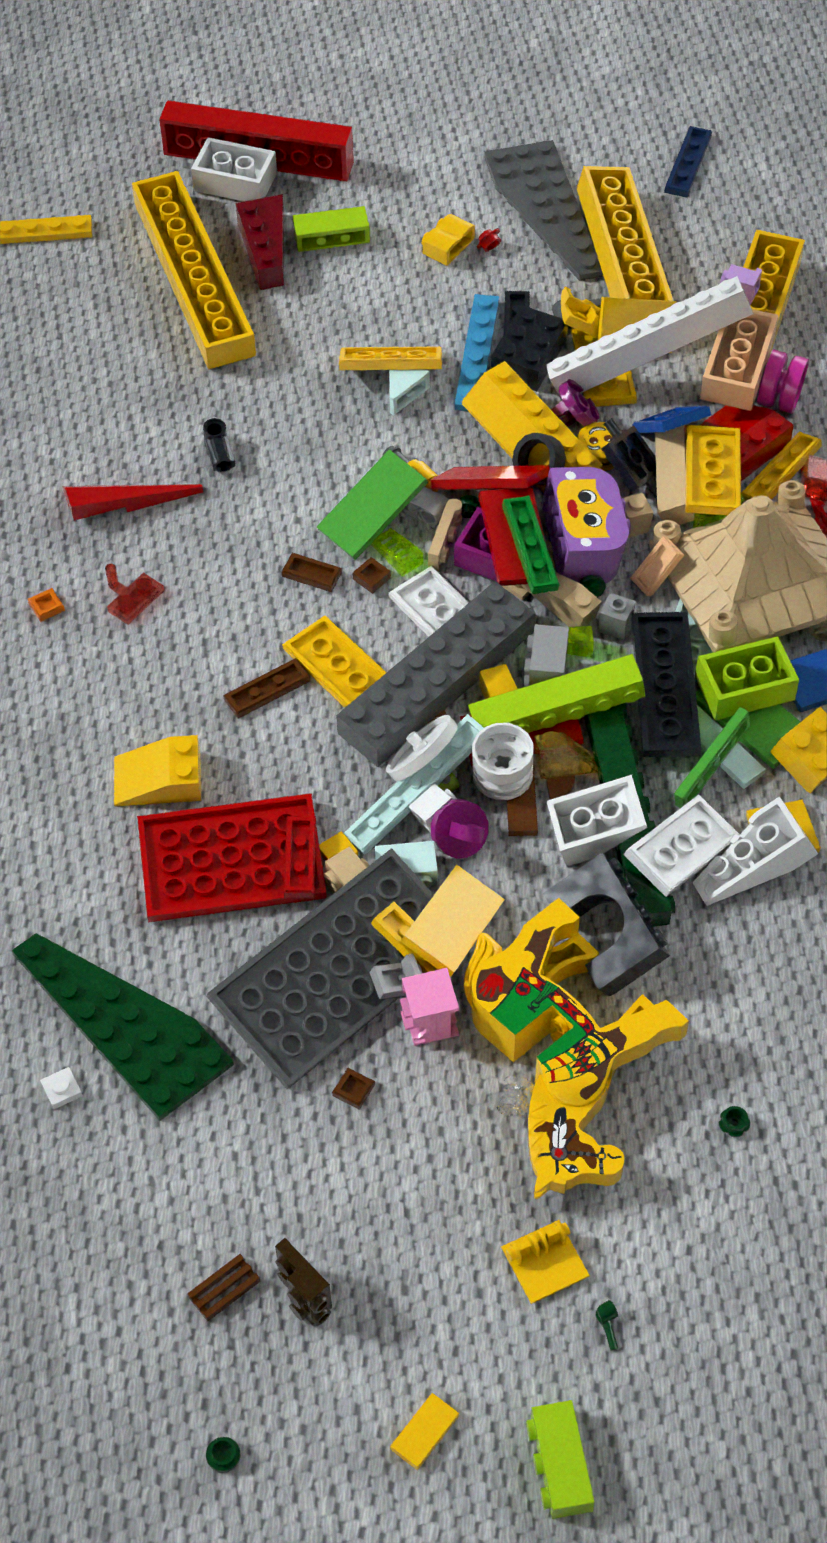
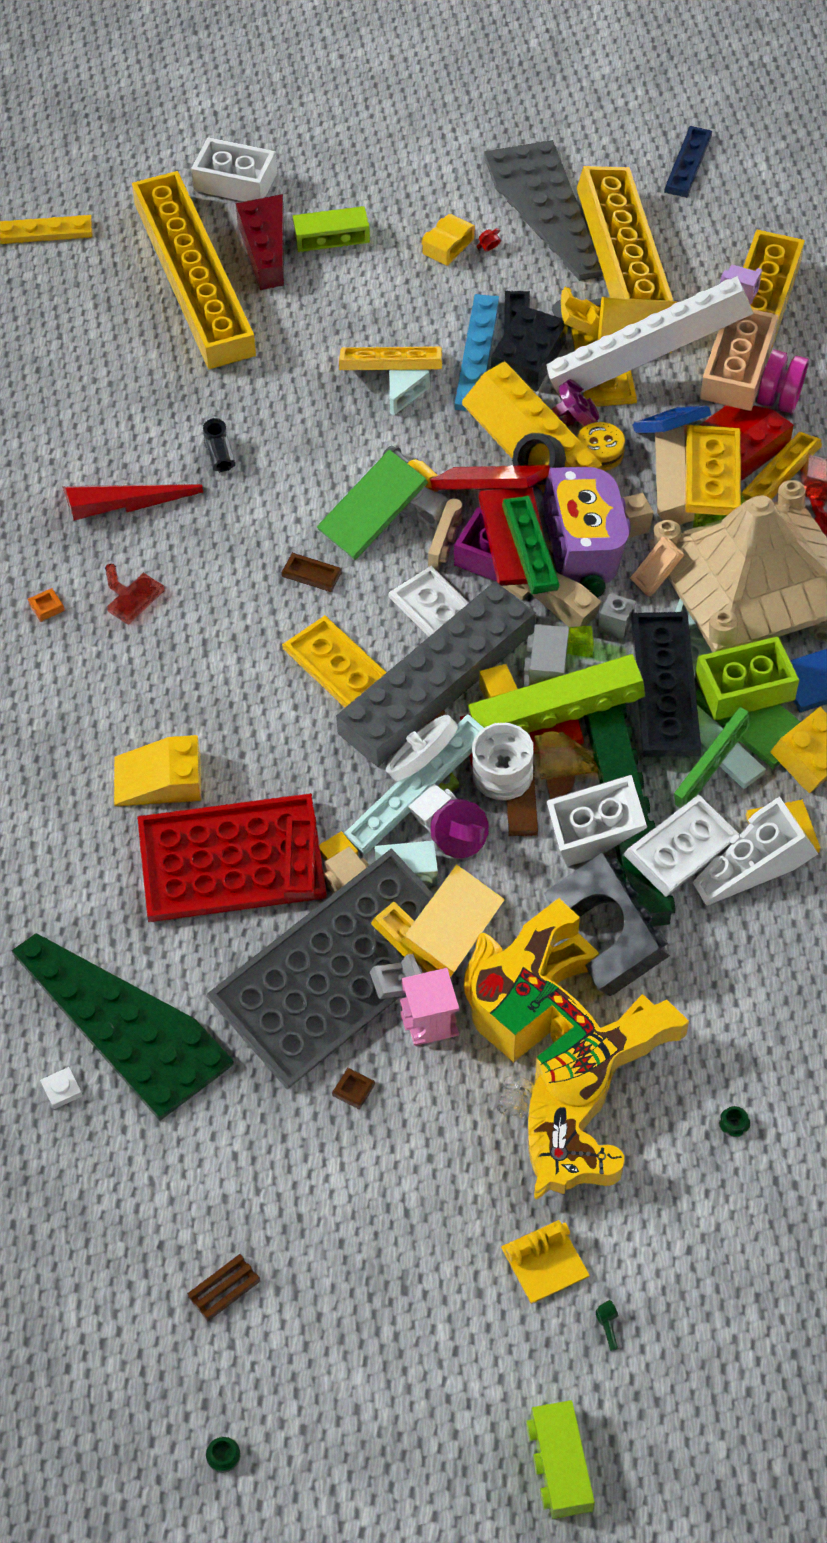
(266, 688): reddish brown tile -> none
(299, 144): red brick -> none
(307, 1288): dark brown plate -> none
(371, 575): reddish brown plate -> none
(401, 565): clear neon green slope -> none
(424, 1431): yellow tile -> none
(469, 505): dark green plate -> none
(631, 457): black plate -> none

